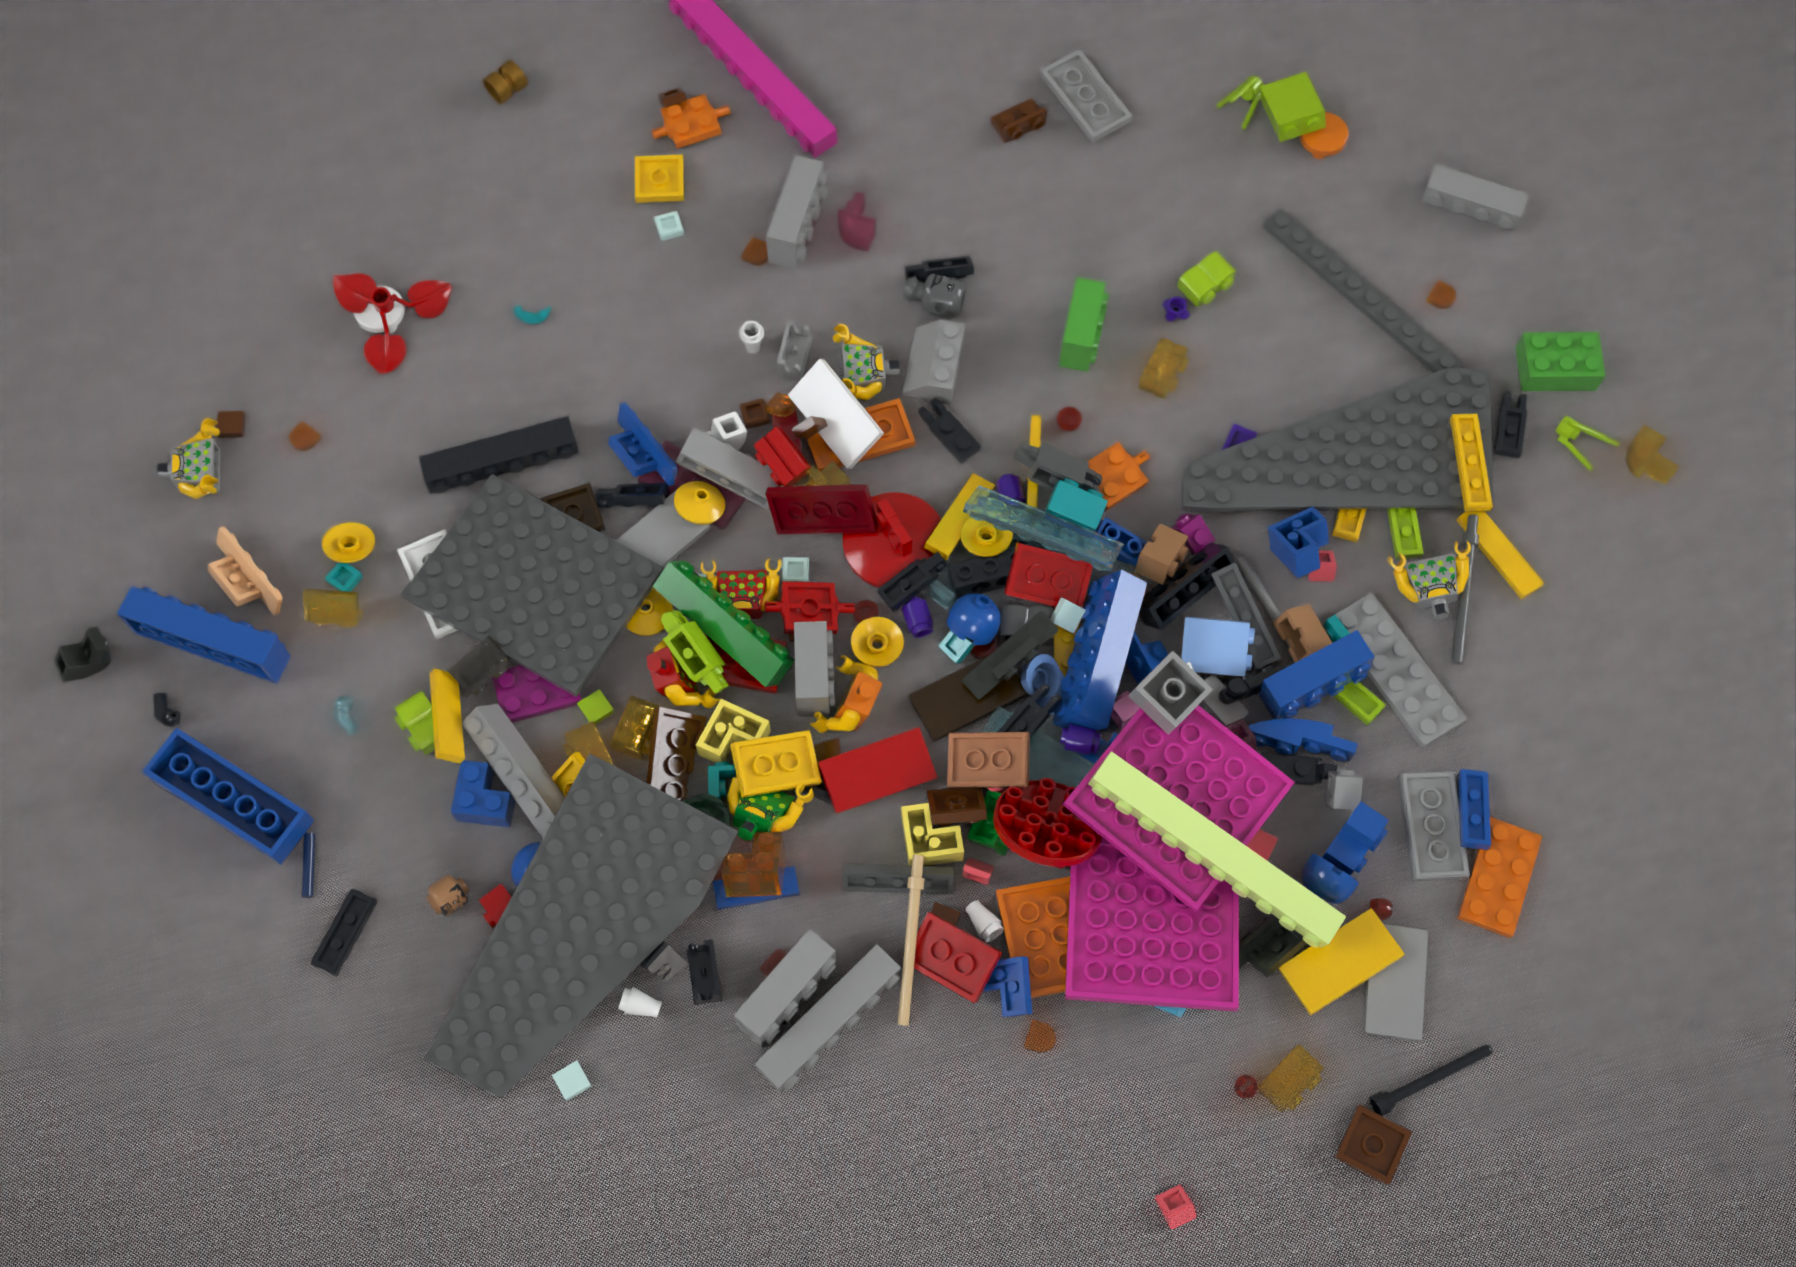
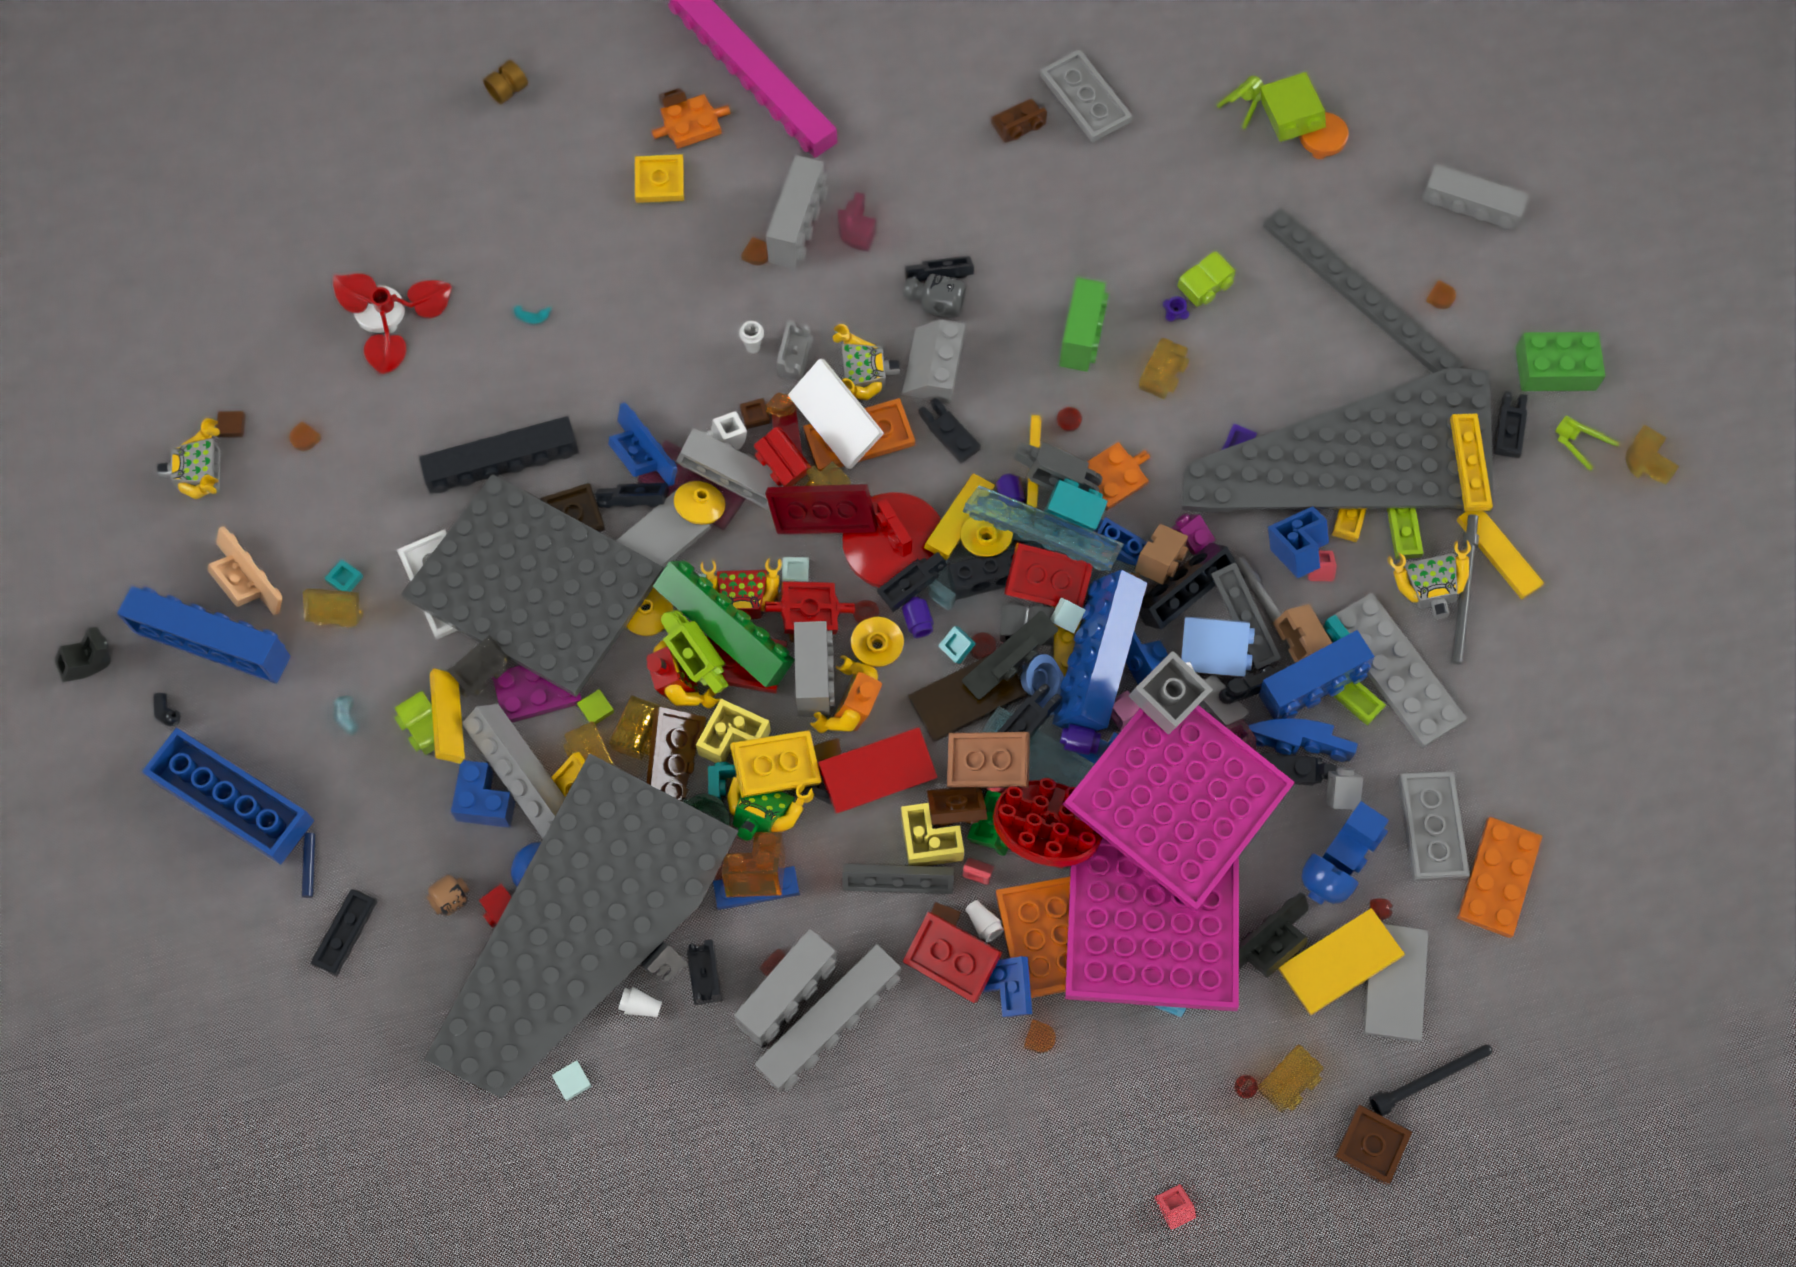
(348, 542): yellow dish -> none
(669, 225): light aqua tile -> none
(809, 427): reddish brown tile -> none
(916, 884): tan bar -> none
(974, 618): blue cylinder -> none
(1217, 851): yellowish green brick -> none
(1262, 844): coral slope -> none
(1474, 809): blue plate -> none

